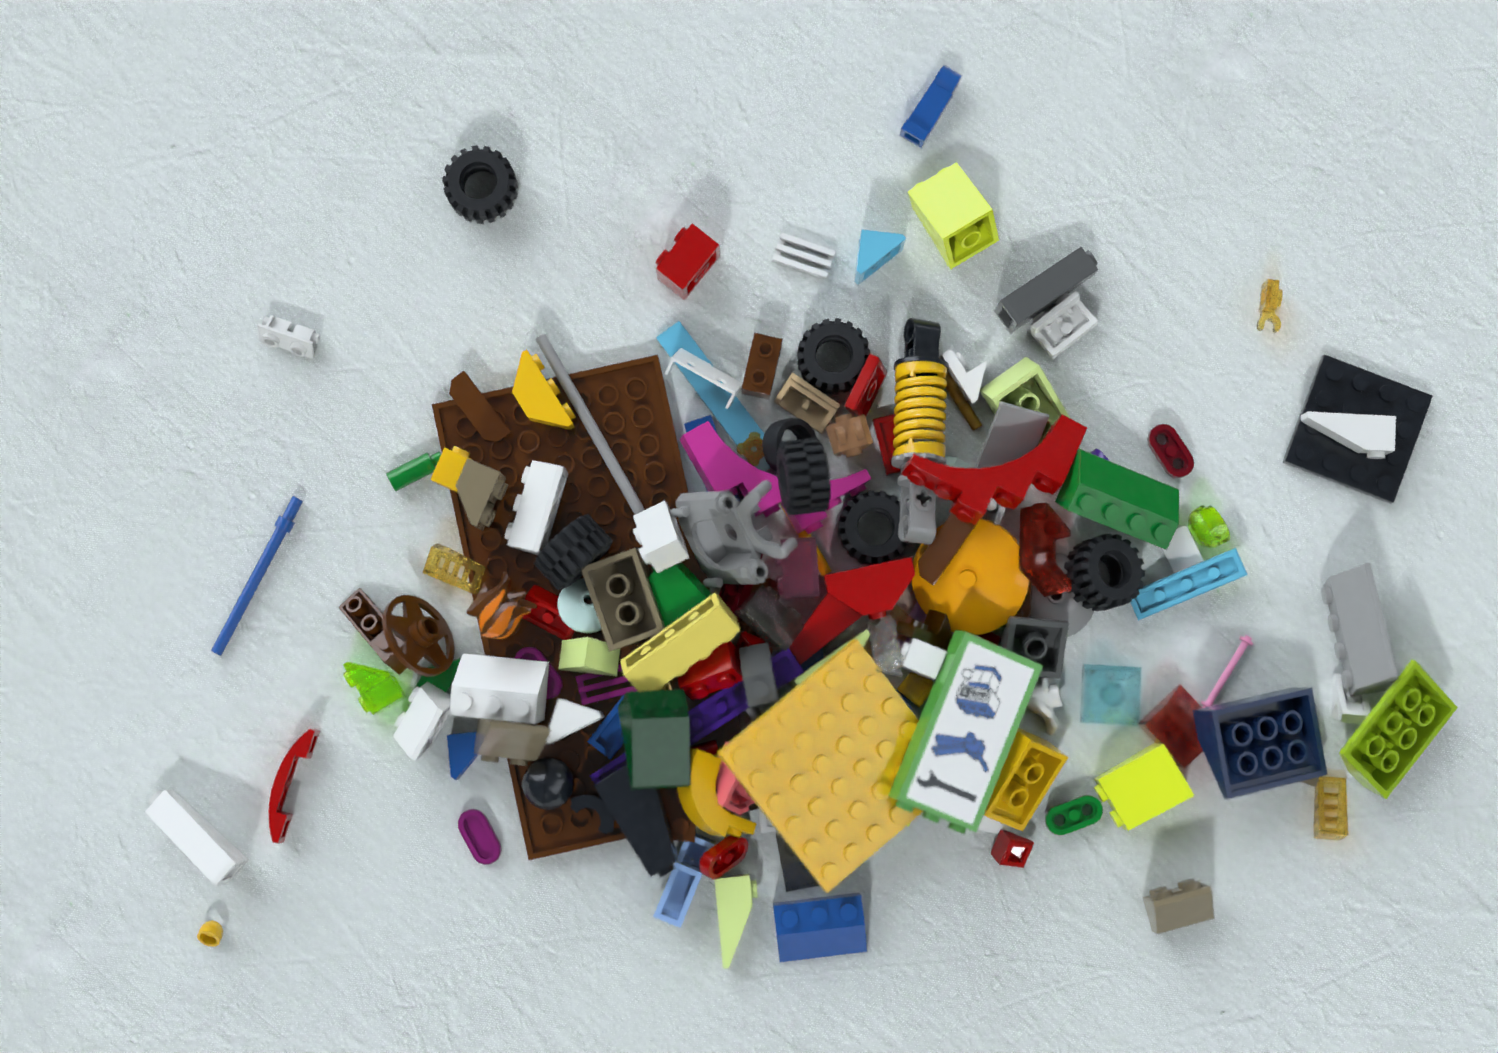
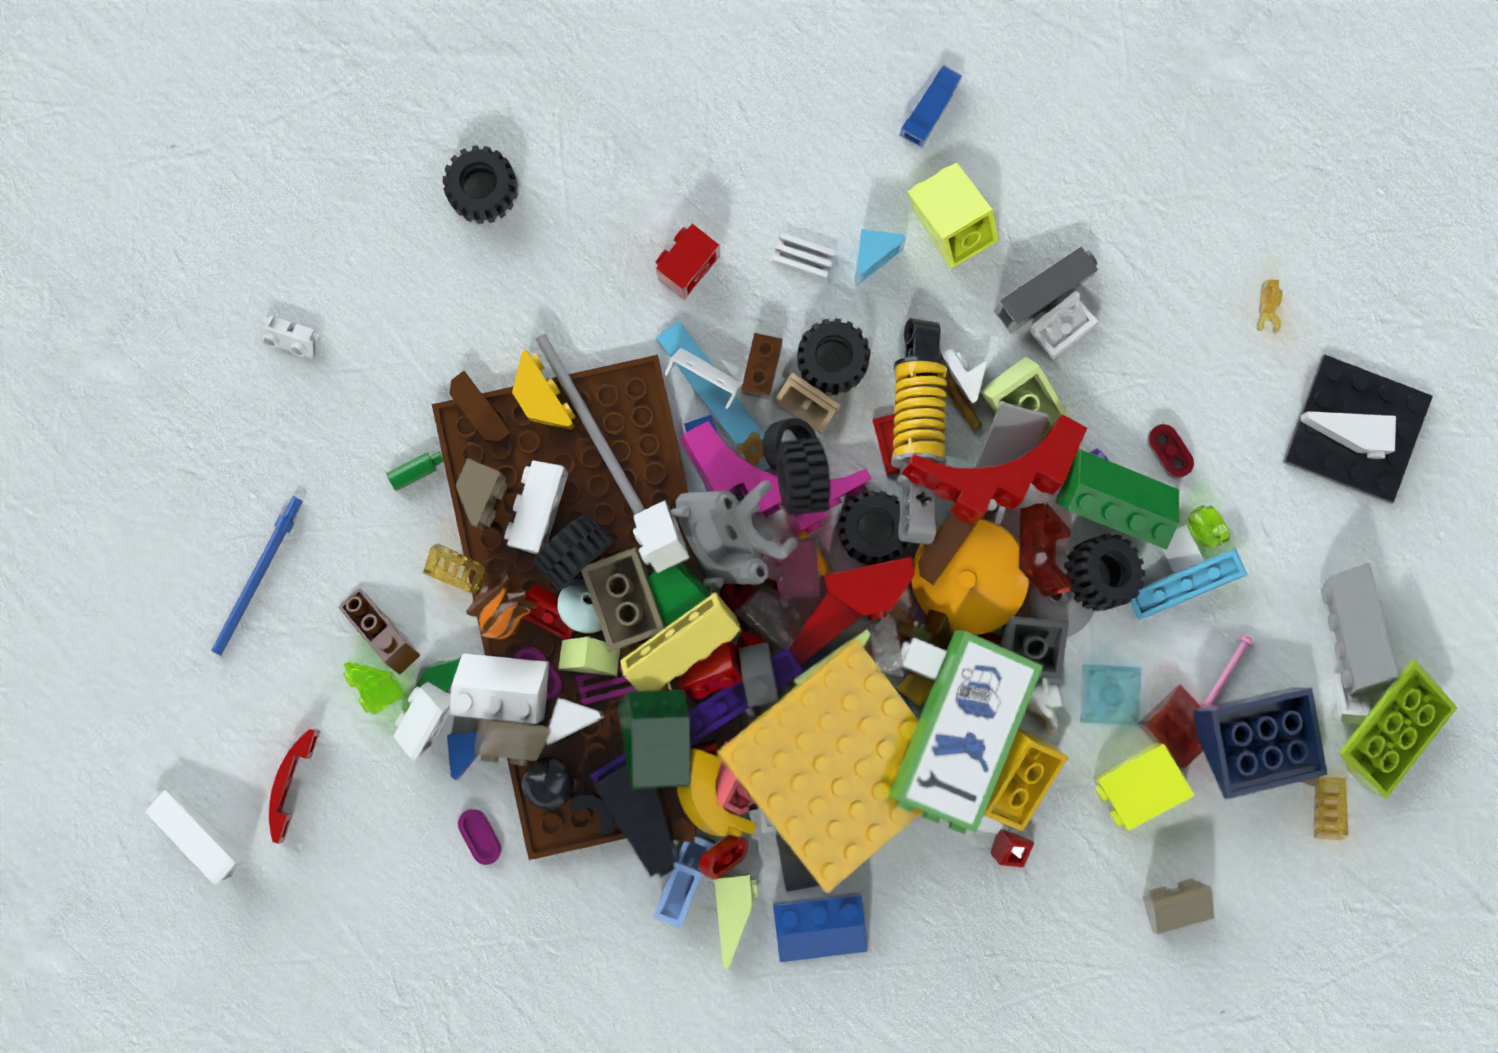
(210, 933): yellow hinge -> none
(419, 635): reddish brown wheel -> none
(450, 467): yellow brick -> none
(608, 735): blue tile -> none
(849, 435): medium nougat hinge -> none
(866, 387): red tile -> none
(1073, 816): green plate -> none

